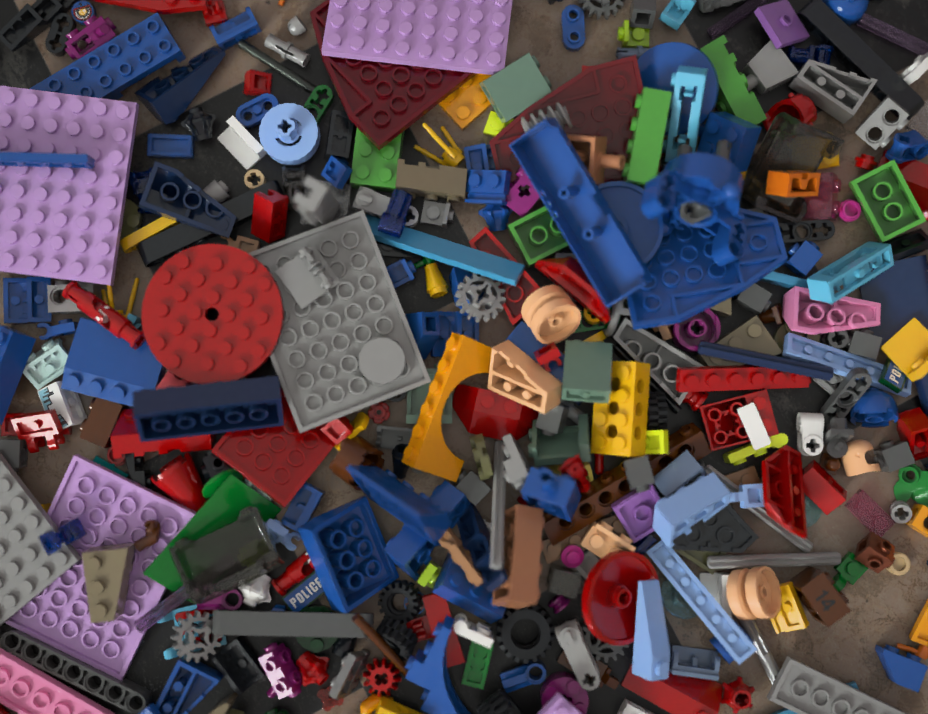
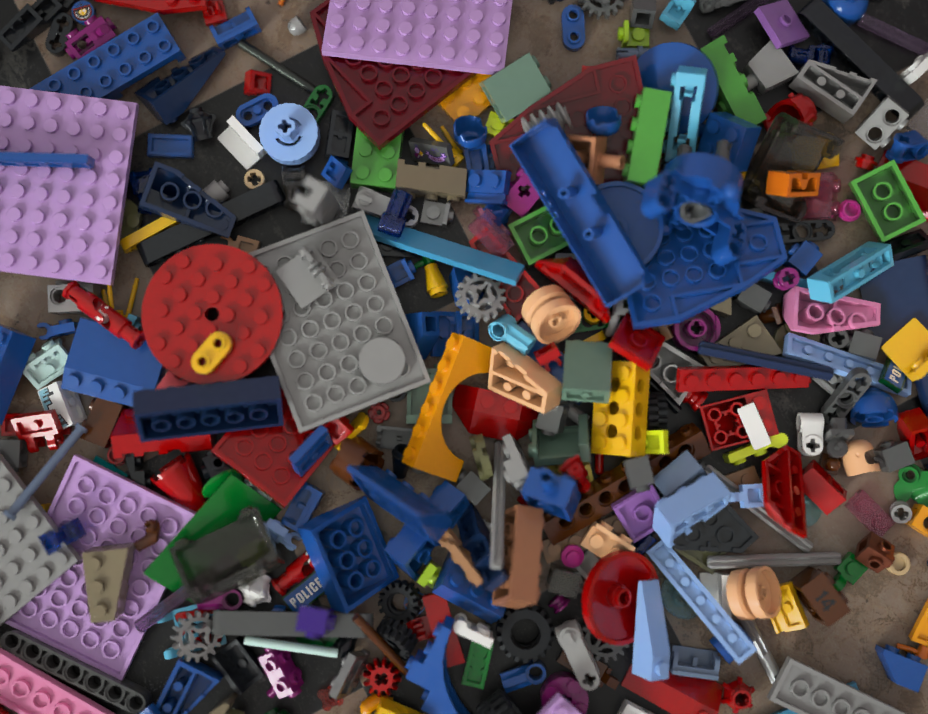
(26, 300): blue slope -> none
(44, 472): none -> sand blue bar
(212, 354): none -> yellow plate
(269, 215): red hinge -> none
(287, 50): light grey pin -> none
(291, 646): none -> light aqua bar
(311, 450): none -> blue plate
(313, 668): red rock -> none
(315, 621): none -> dark purple brick
(431, 151): none -> dark grey tile
(469, 131): none -> blue hair
(491, 235): none -> clear pink bracket
(506, 329): none -> medium azure piece
(603, 120): none -> blue hair
(638, 345): none -> red tile
(793, 281): none -> magenta bush

